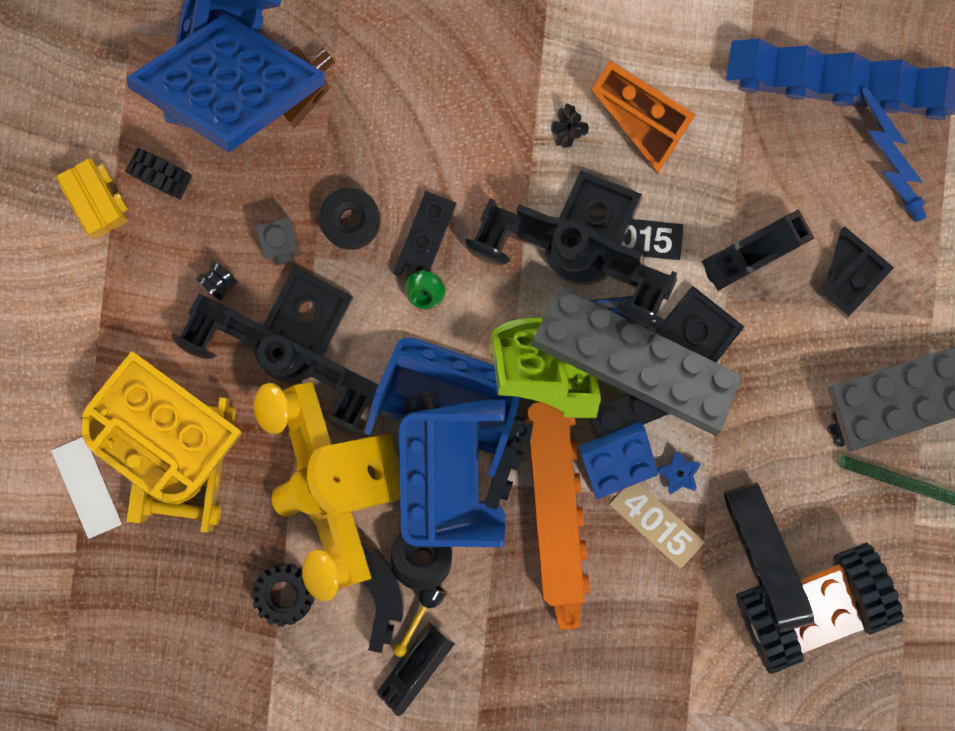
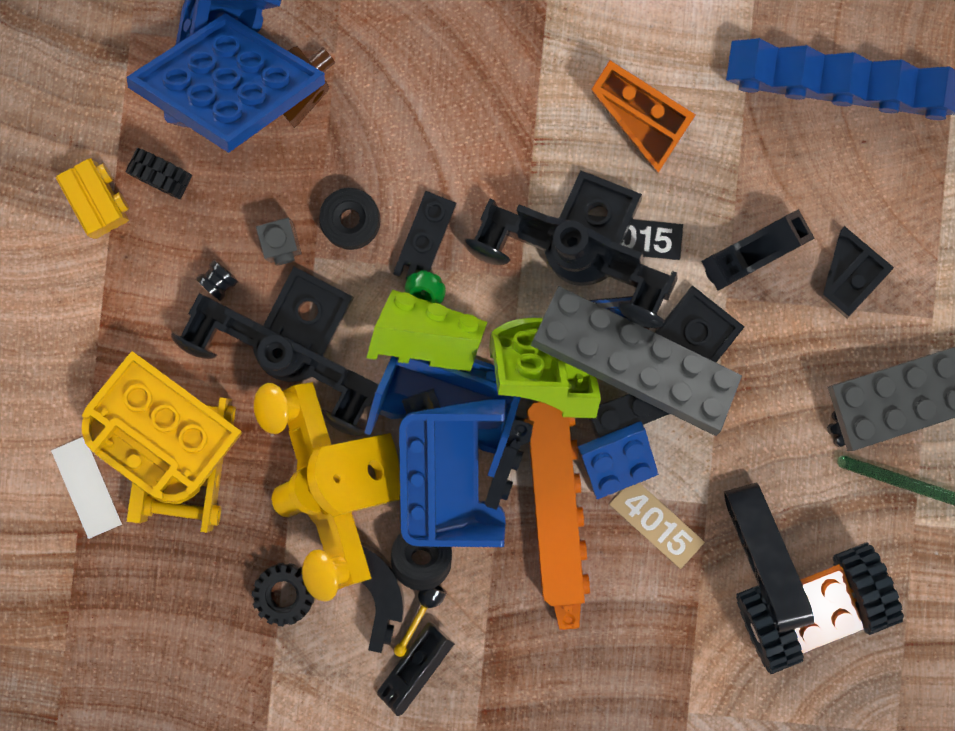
(426, 332): none -> lime wedge
(569, 126): black plant -> none
(670, 473): blue plate -> none
(904, 171): blue piece -> none

